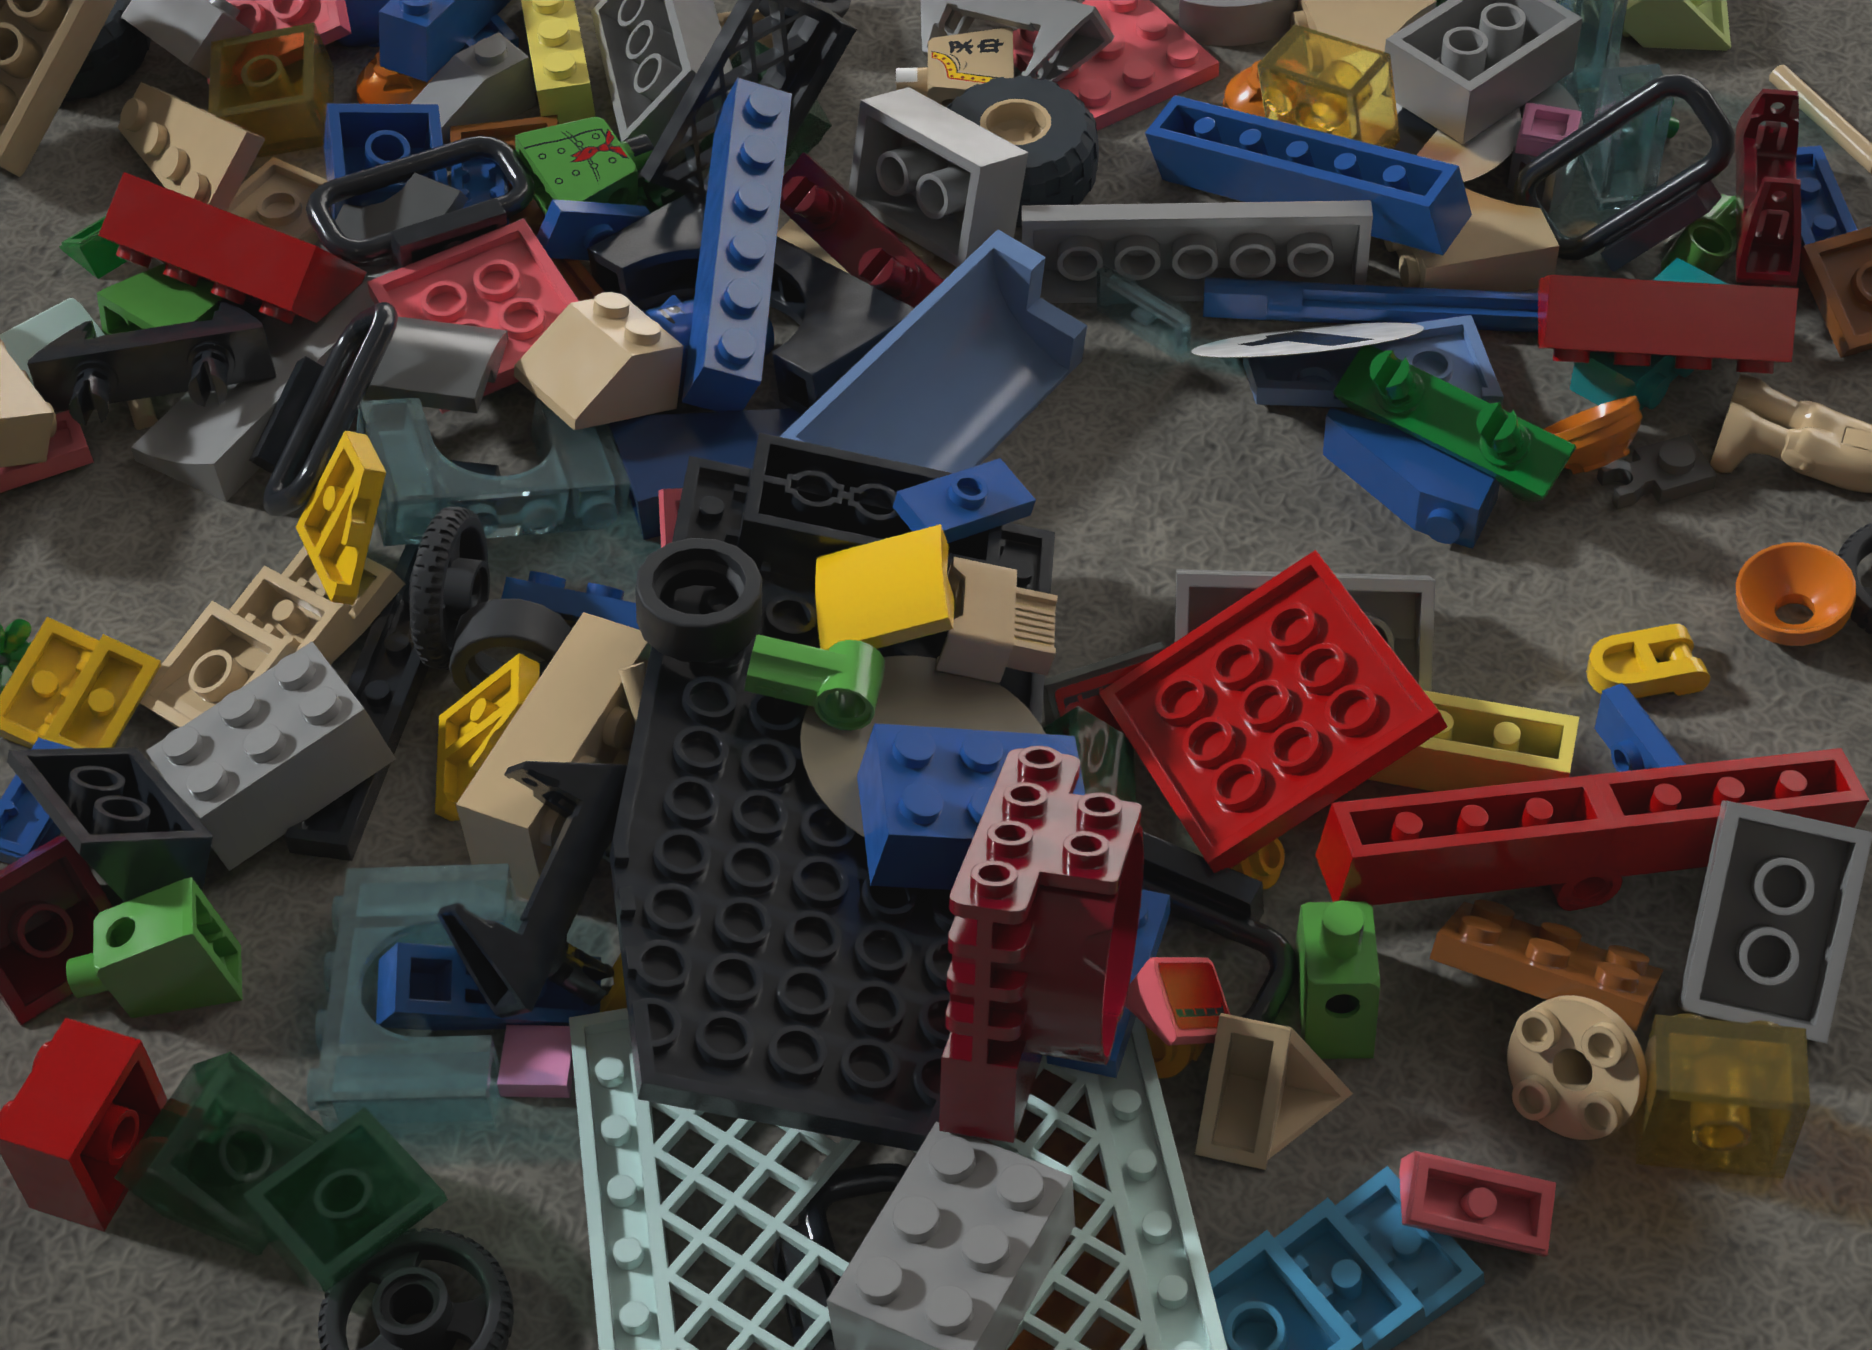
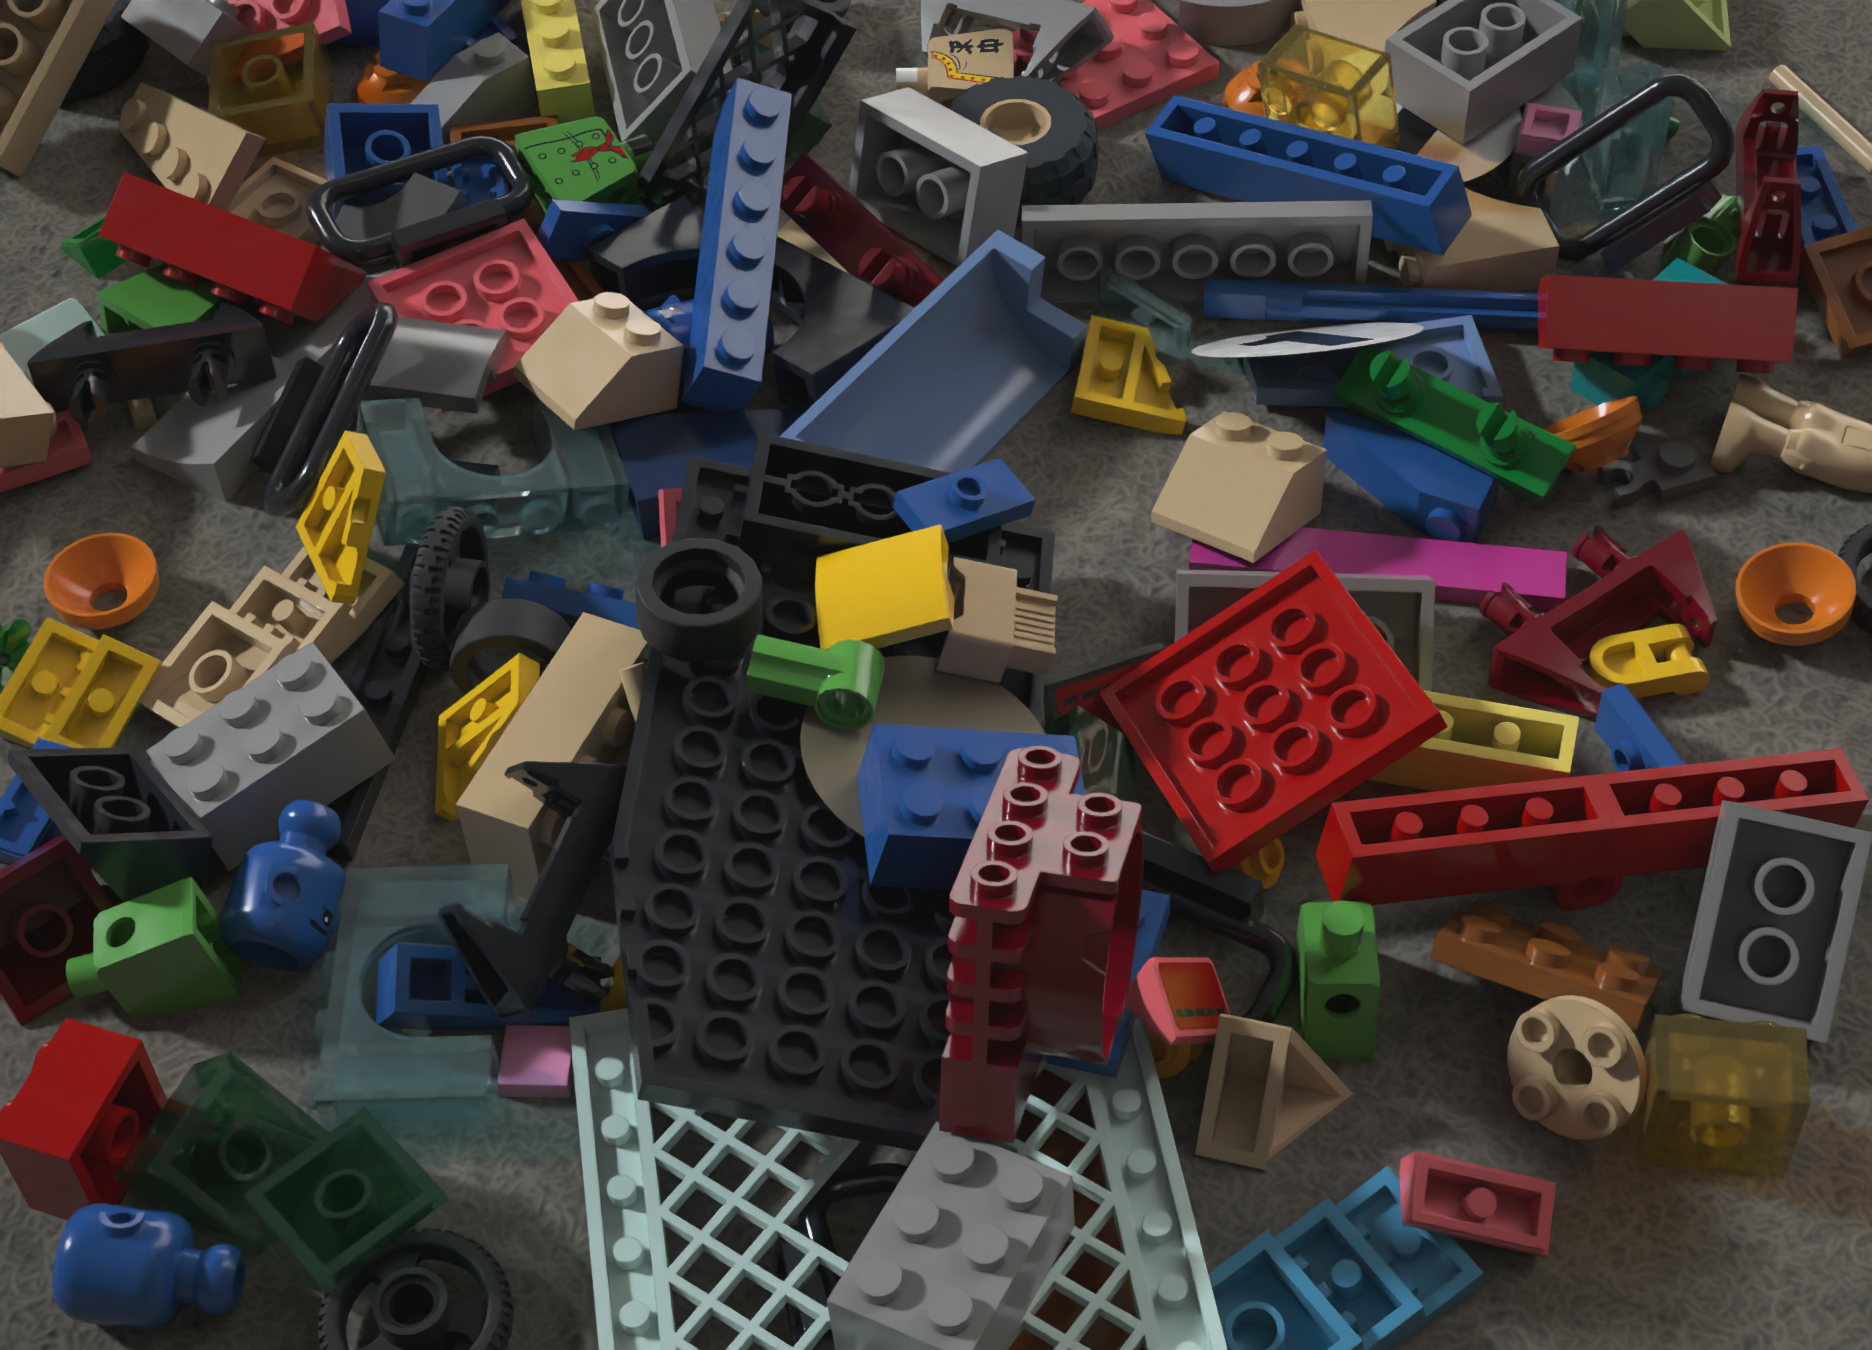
(98, 566): none -> orange piece
(140, 1267): none -> blue piece
(286, 892): none -> blue piece
(1125, 380): none -> yellow wing
(1242, 486): none -> tan slope
(1461, 569): none -> dark pink tile
(1549, 650): none -> dark red hose

